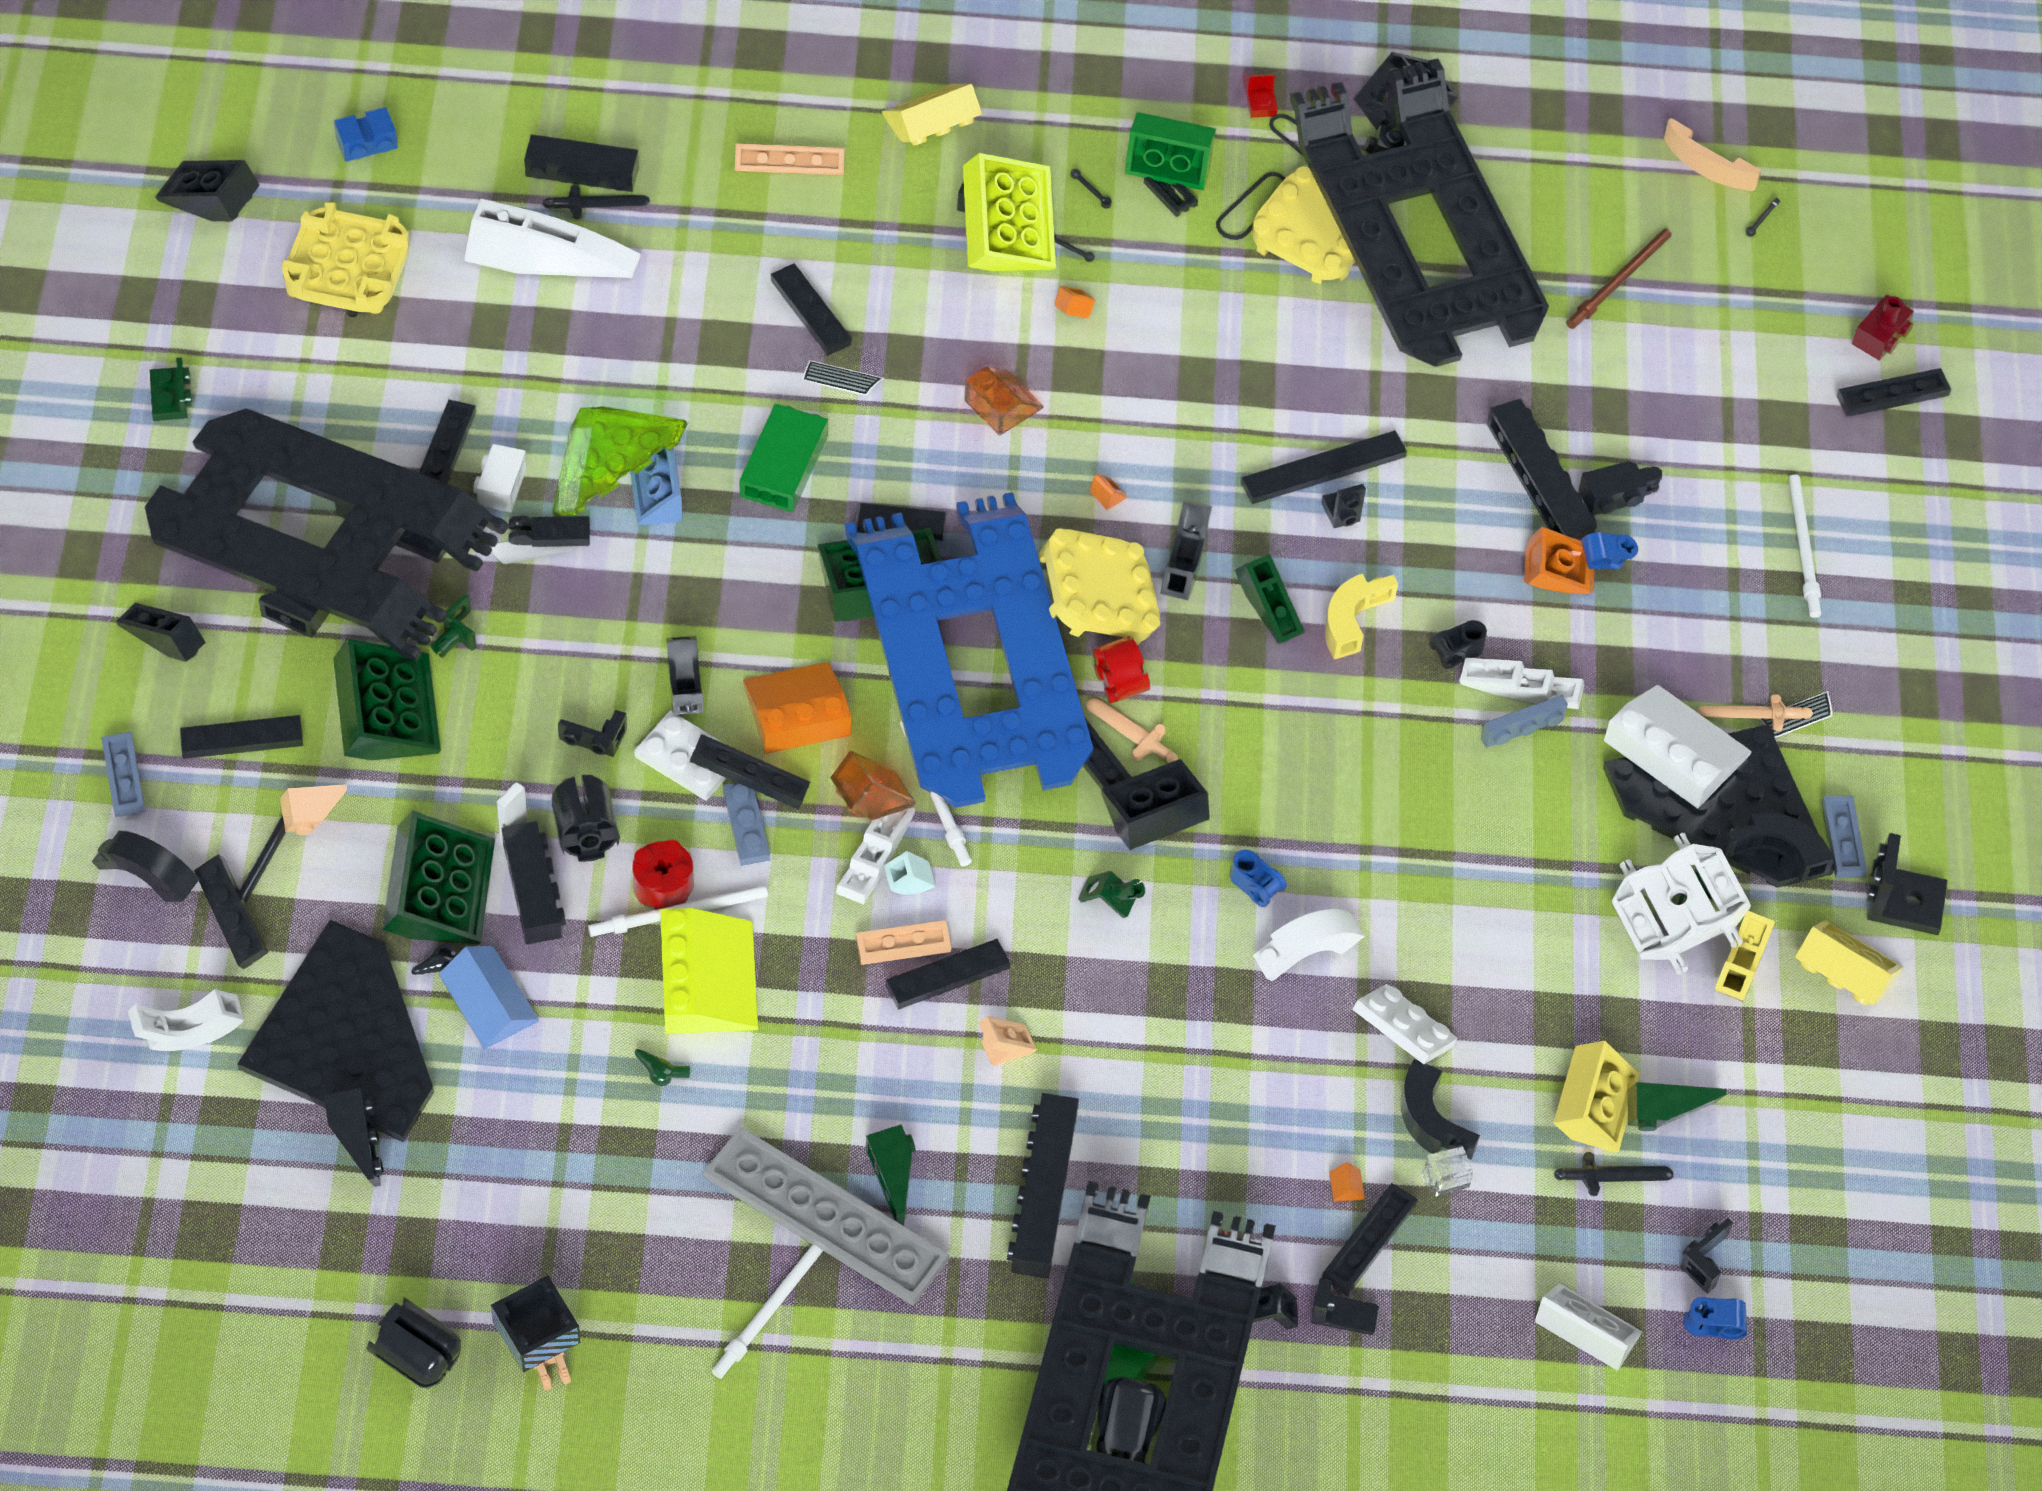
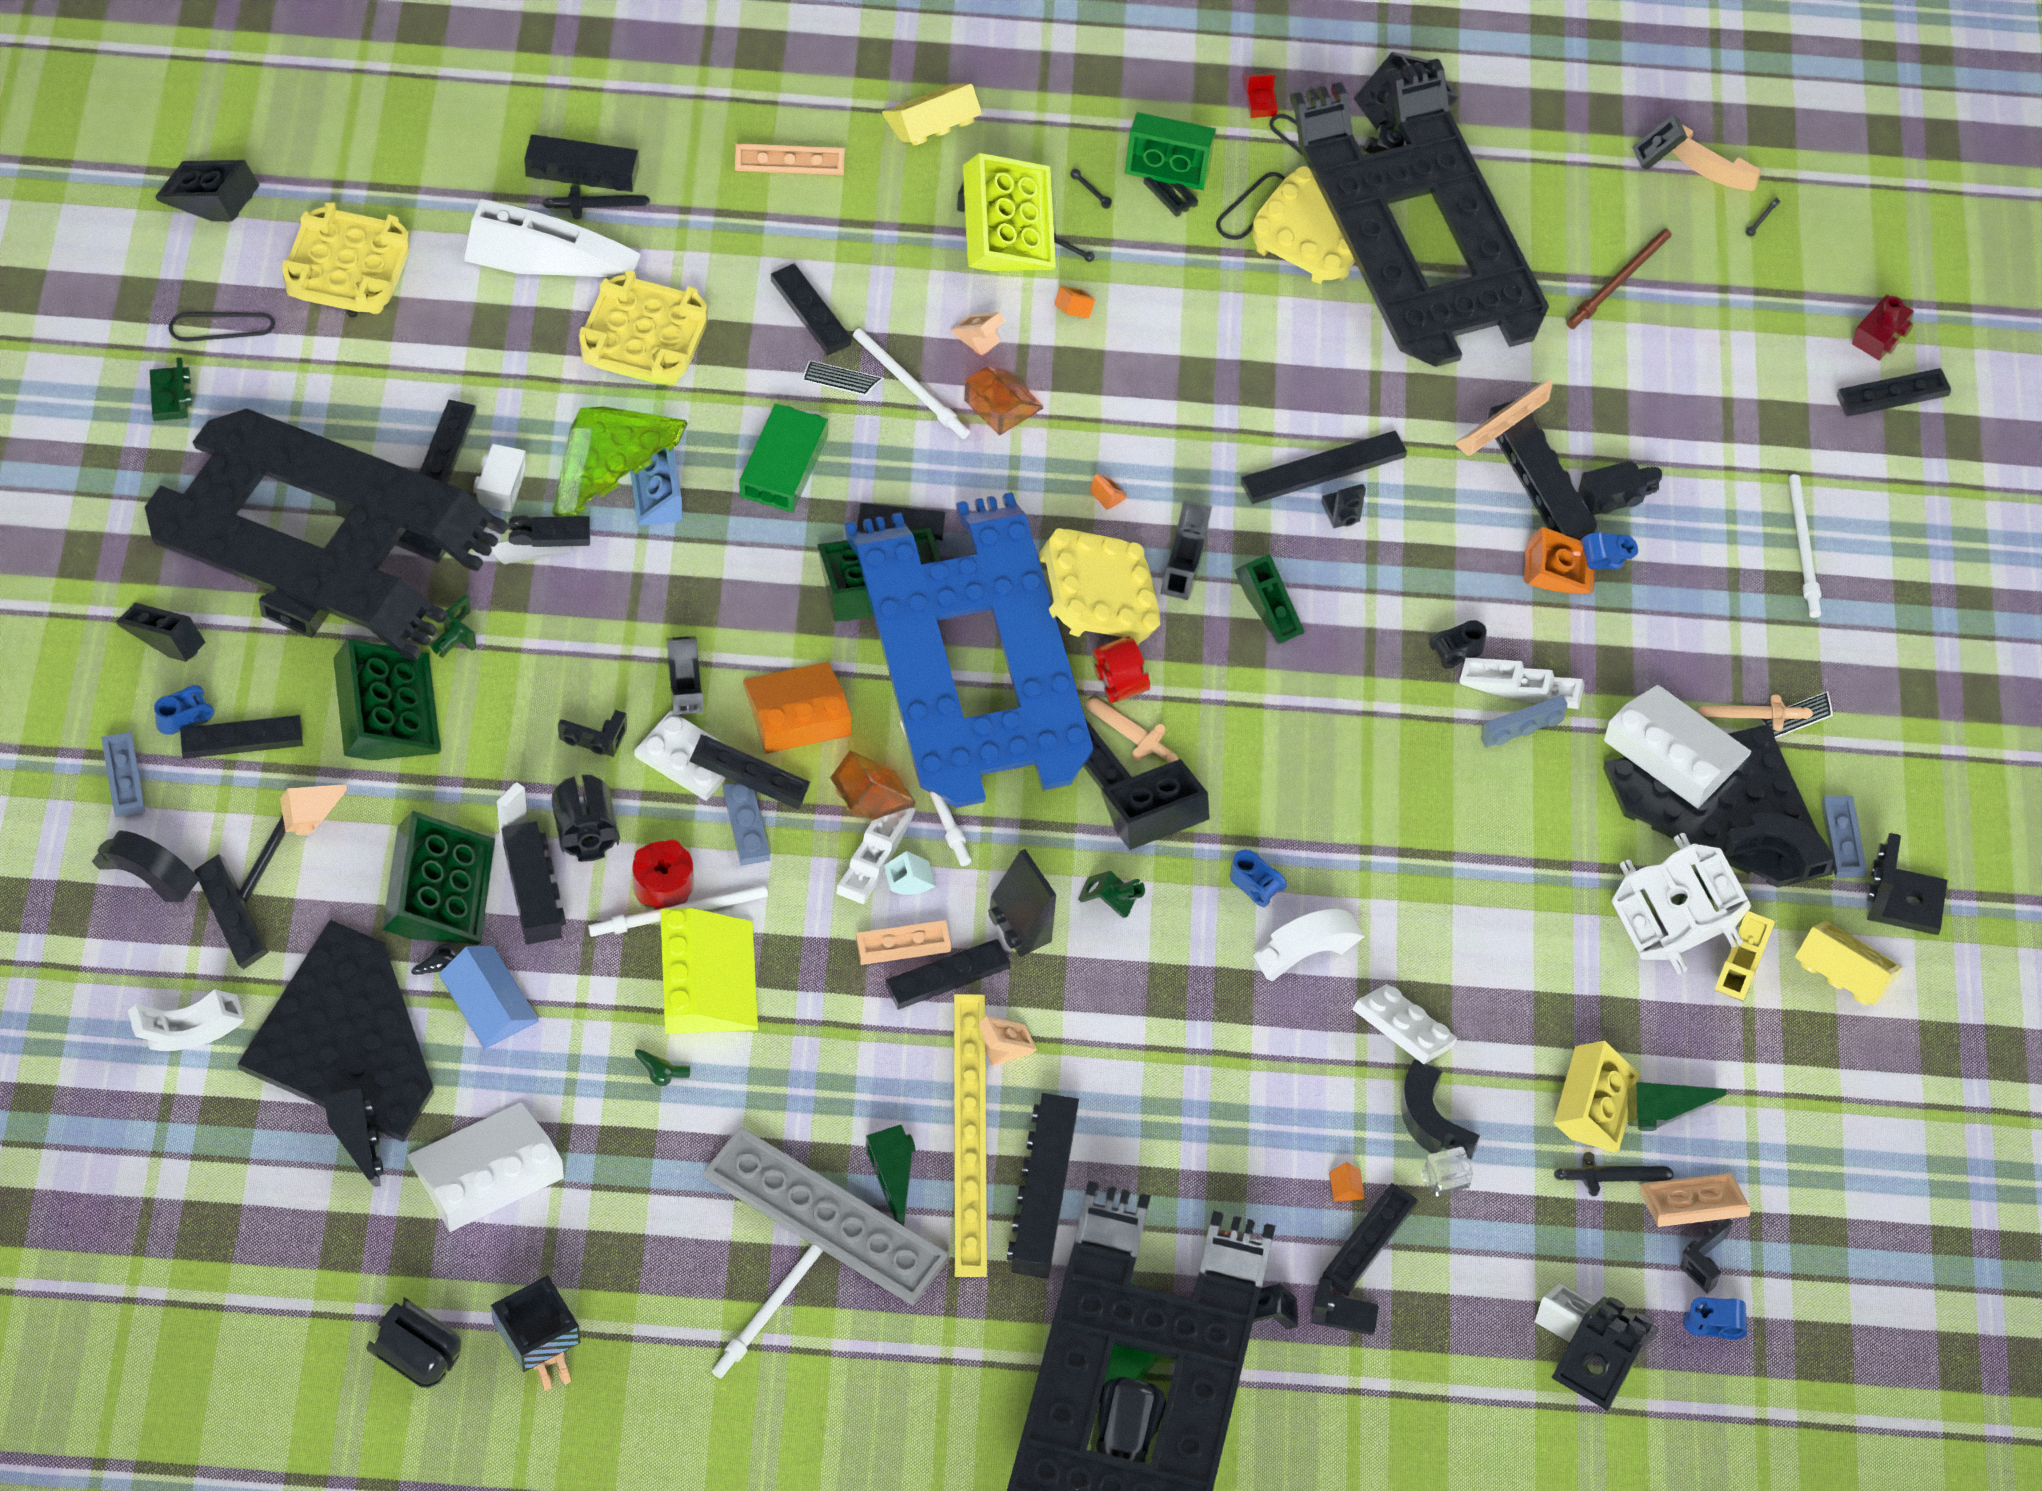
(182, 709): none -> blue piece
(220, 314): none -> black piece
(365, 135): blue brick -> none
(487, 1166): none -> white slope
(643, 329): none -> light yellow plate
(945, 415): none -> white bar
(969, 1137): none -> light yellow plate
(979, 331): none -> light nougat slope
(1024, 906): none -> black slope
(1352, 597): light yellow arch -> none
(1505, 418): none -> light nougat slope
(1613, 1338): none -> black bracket
(1660, 142): none -> black plate
(1695, 1199): none -> light nougat tile

